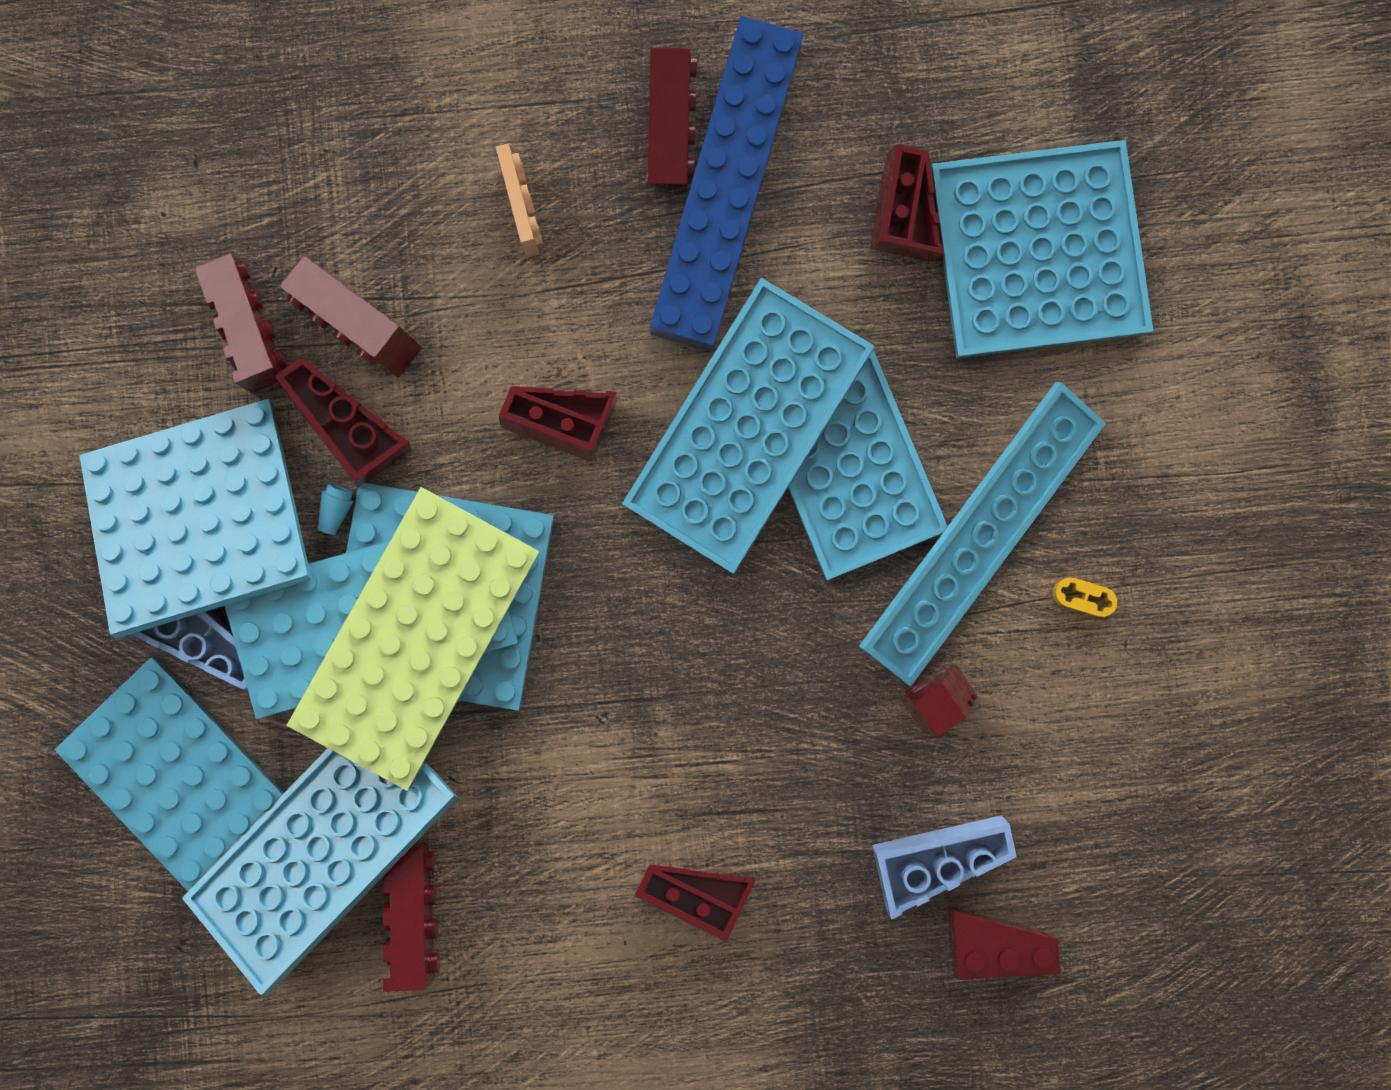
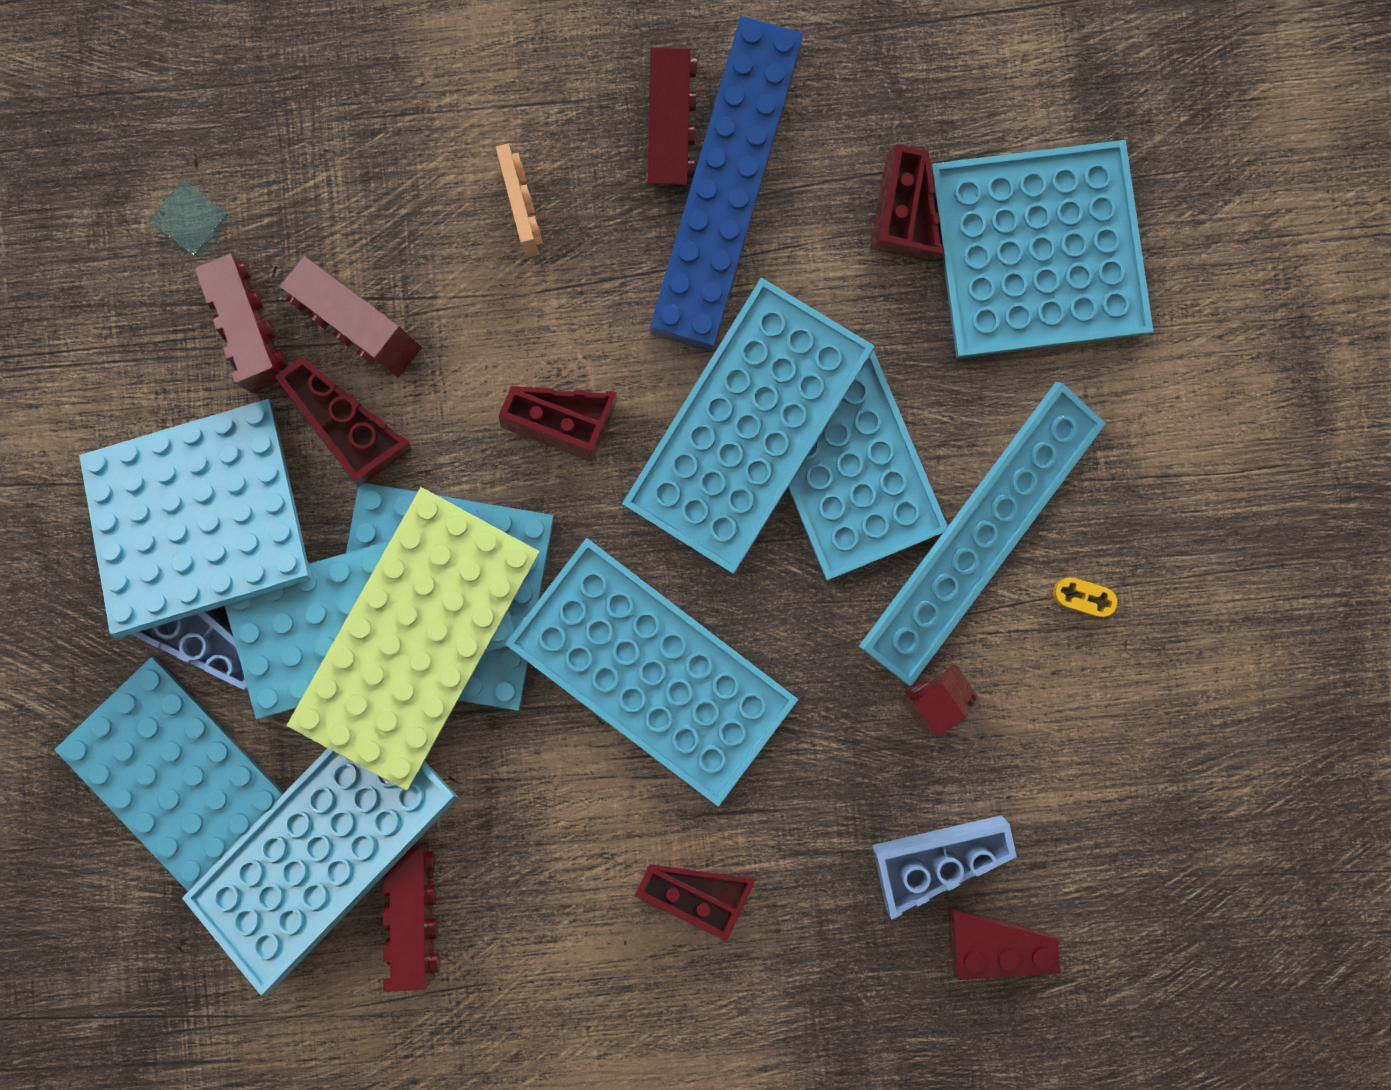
(189, 217): none -> clear light blue piece
(333, 508): medium azure cone -> none
(651, 672): none -> medium azure plate

